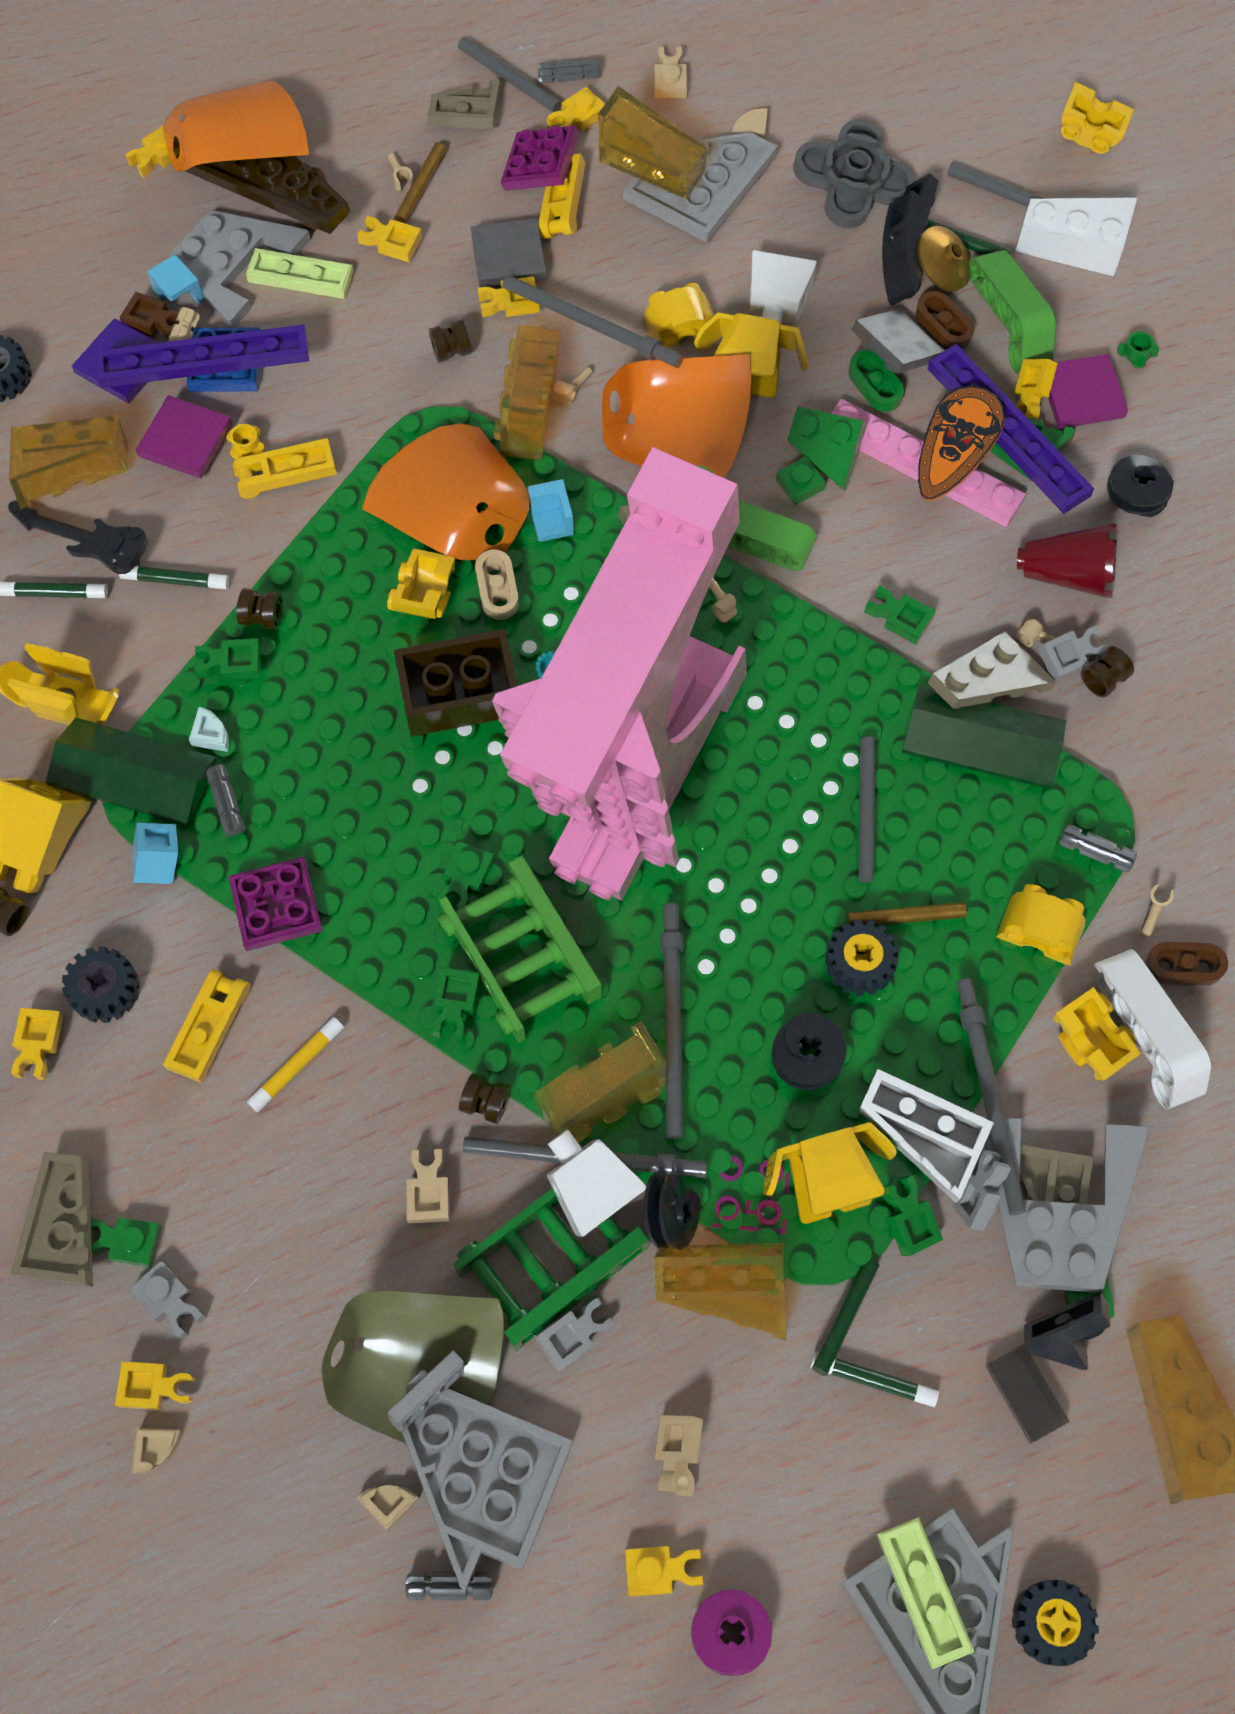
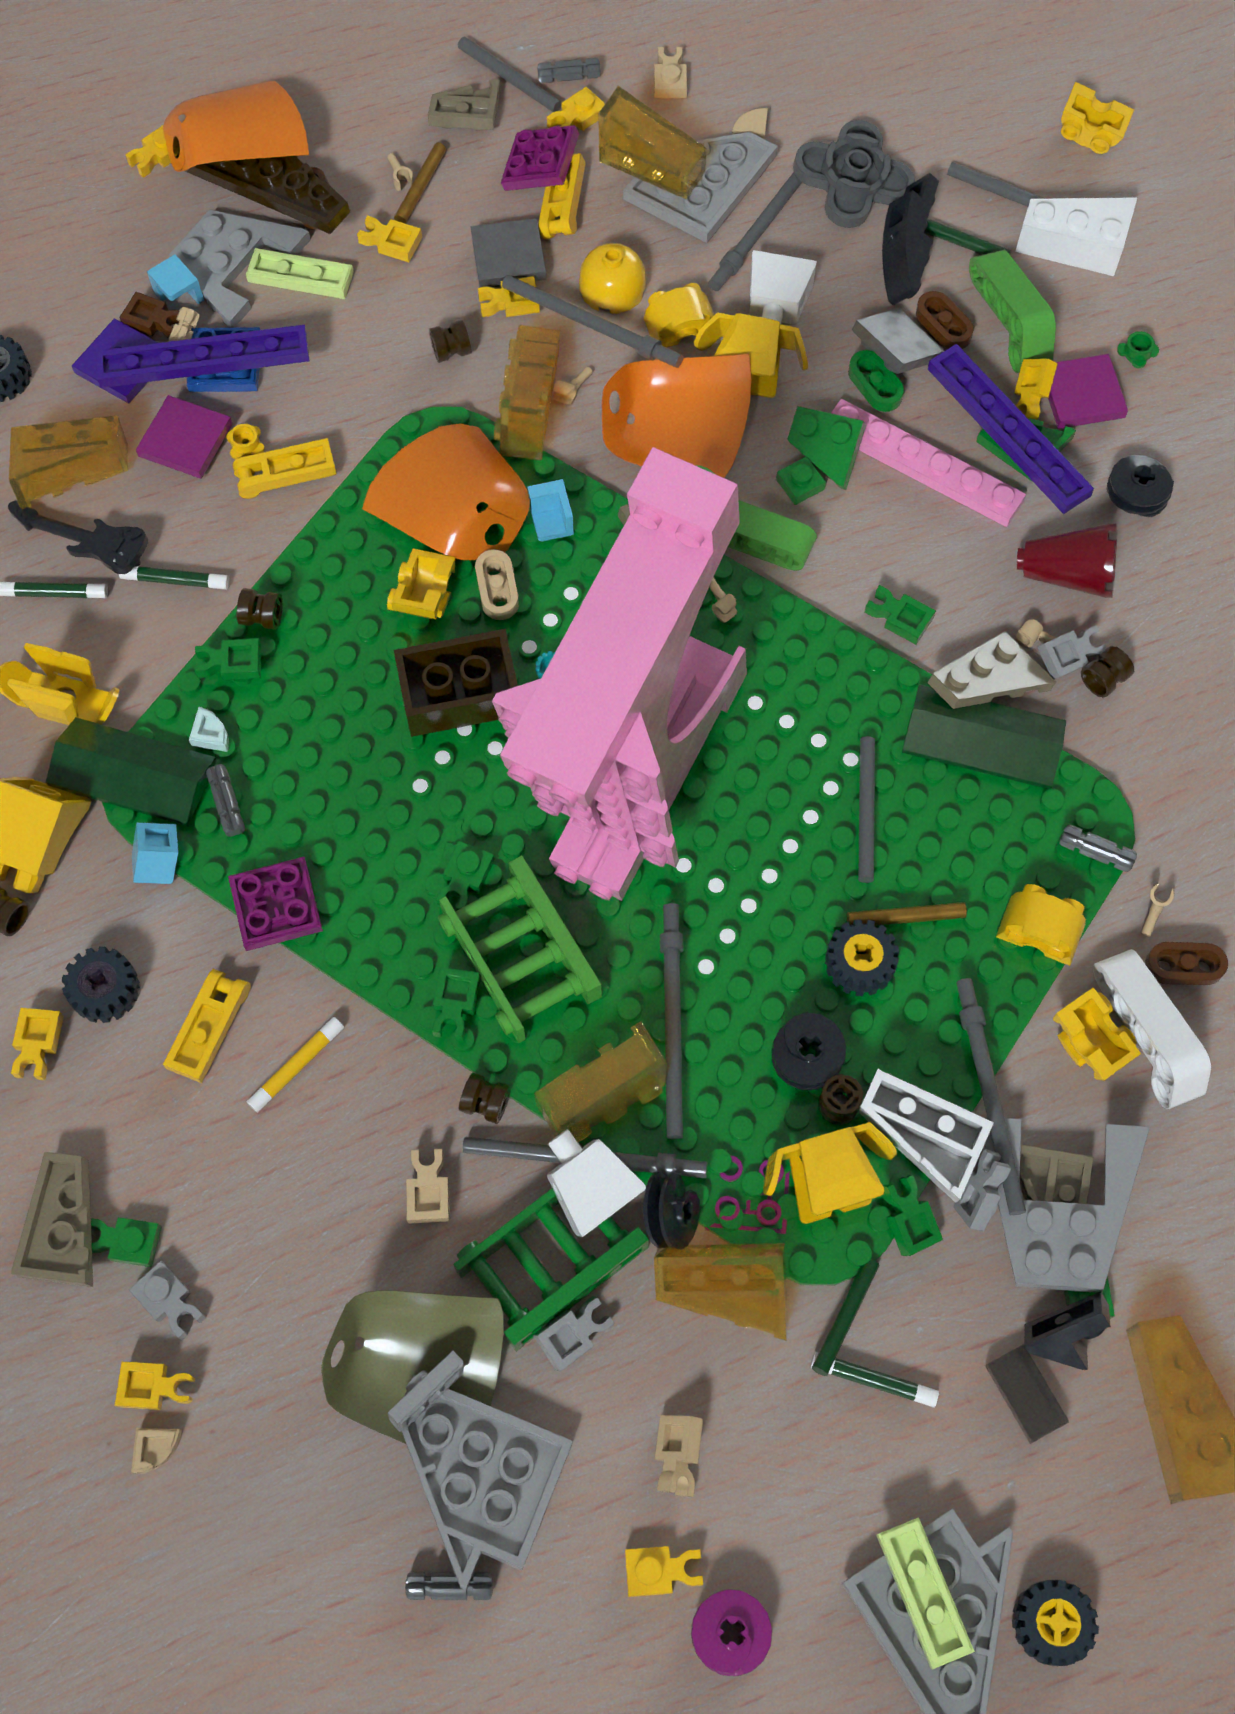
(388, 1503): tan tile -> none
(612, 278): none -> yellow cylinder
(733, 259): none -> dark grey bar
(838, 1108): none -> dark brown wheel
(944, 258): pearl gold dish -> none
(958, 439): shield -> none

